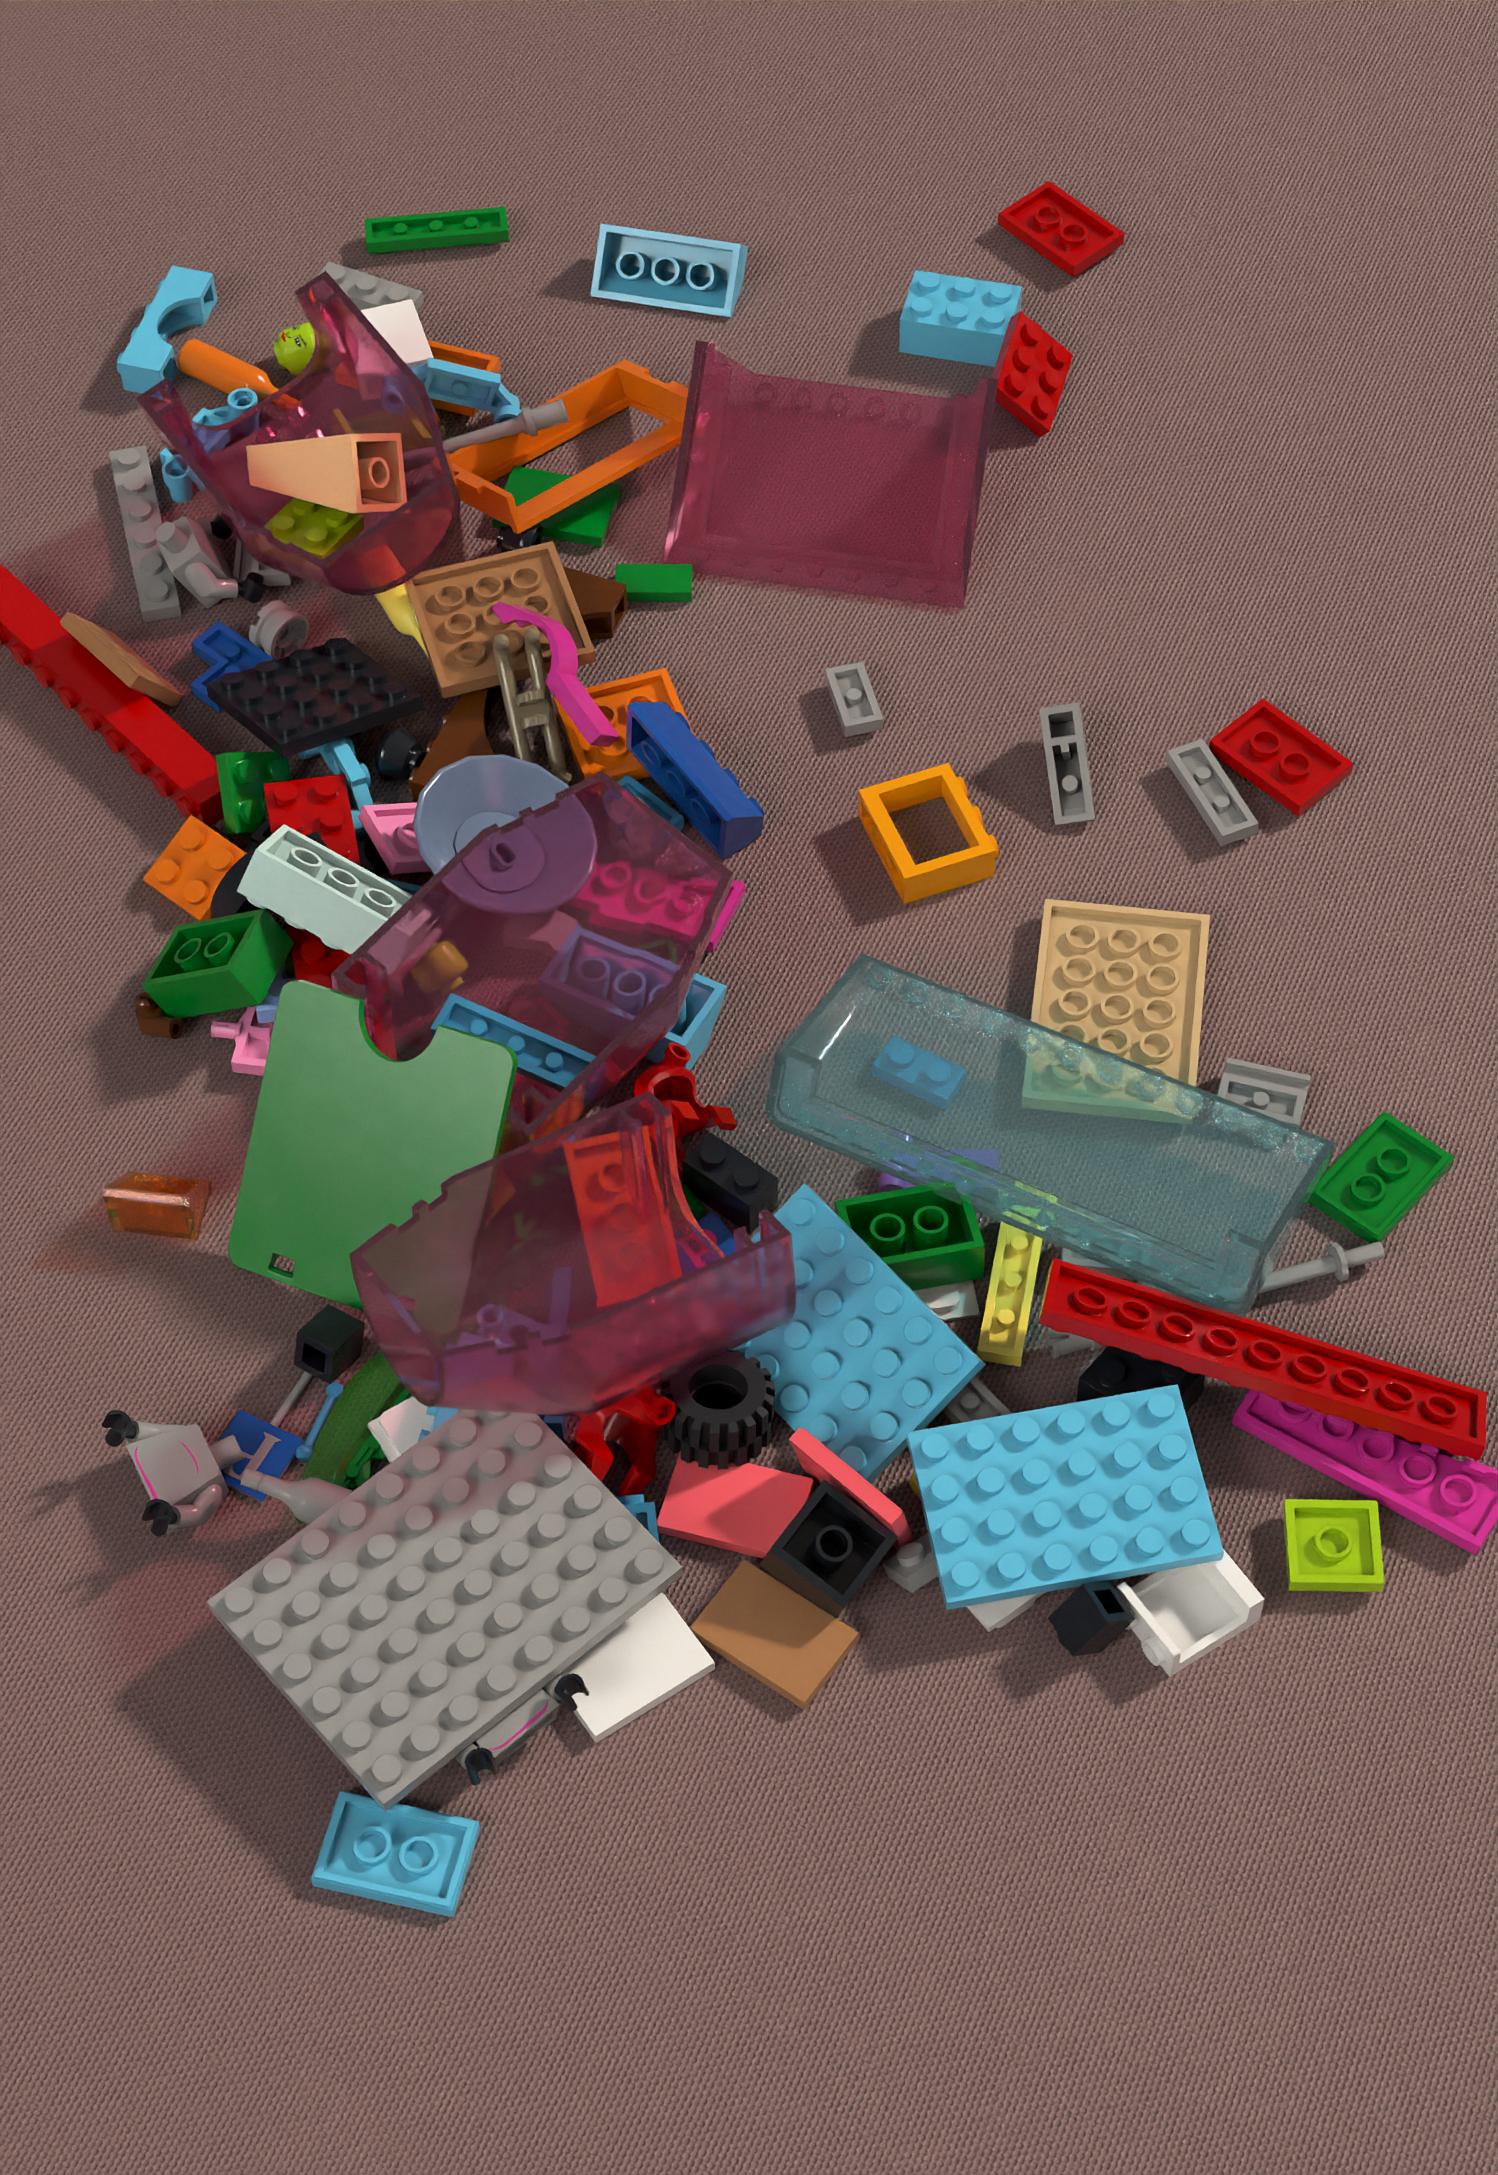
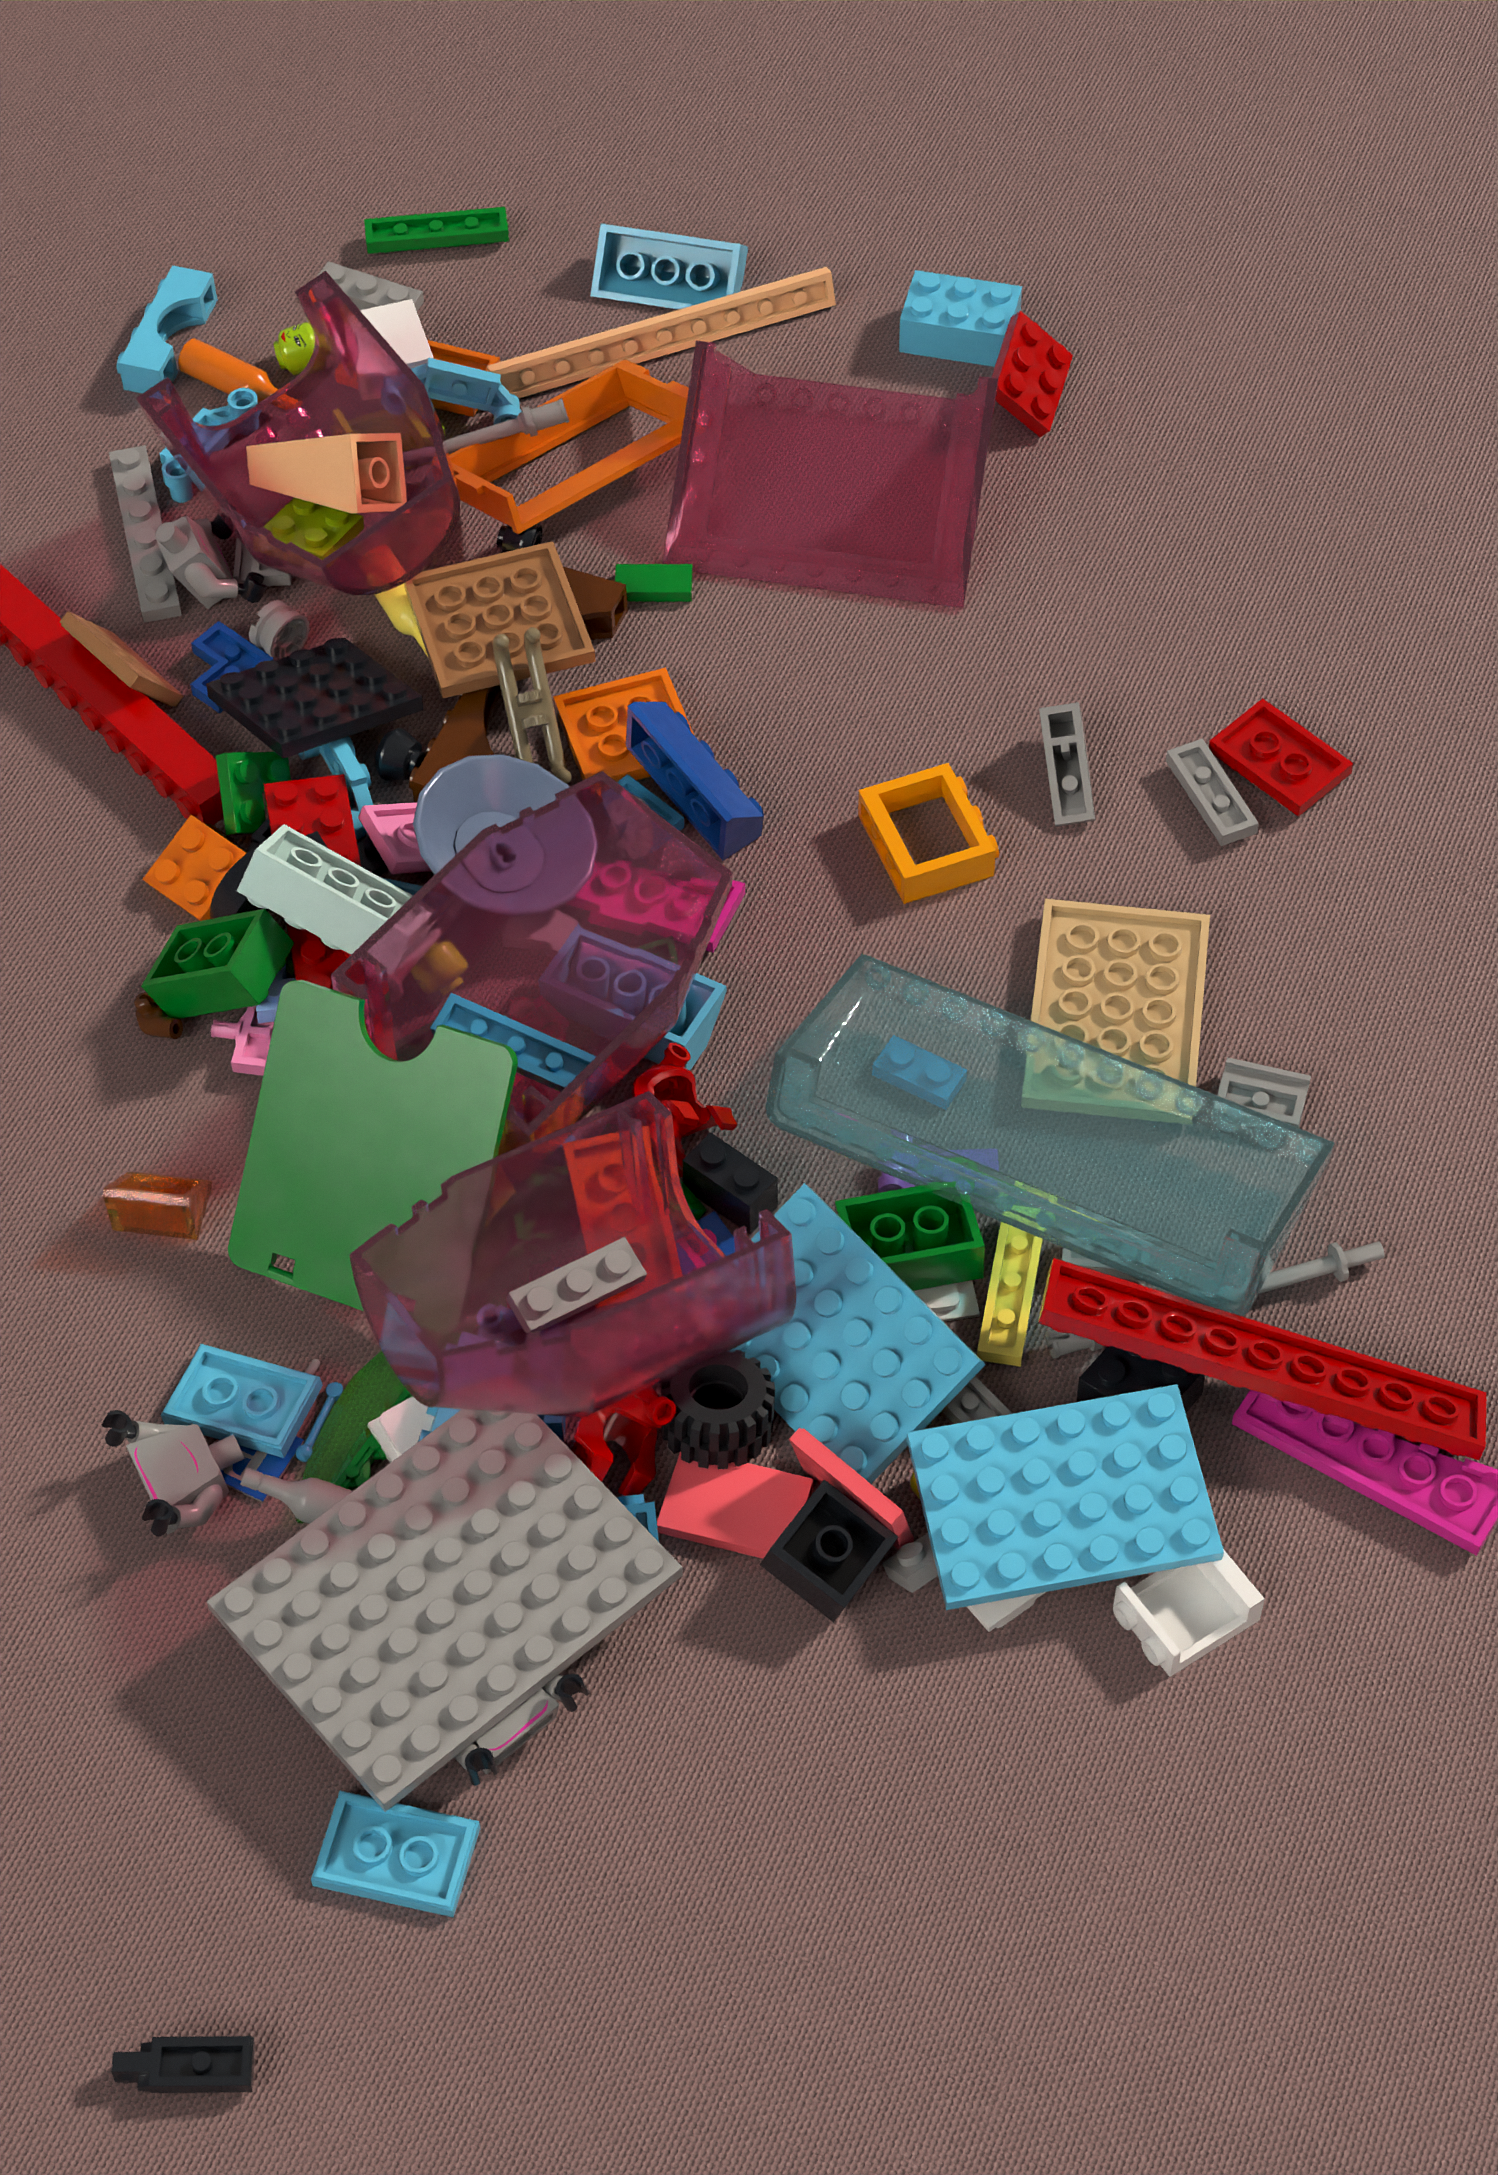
(189, 2065): none -> black hinge
(243, 1398): none -> medium azure tile
(329, 1344): black brick -> none
(562, 675): dark pink piece -> none
(576, 1286): none -> light grey plate
(581, 522): green tile -> none
(637, 1668): white tile -> none
(667, 333): none -> light nougat plate
(774, 1634): medium nougat tile -> none
(853, 699): light grey plate -> none
(1061, 228): red plate -> none
(1091, 1618): black brick -> none
(1333, 1545): lime plate -> none
(1380, 1178): green tile -> none

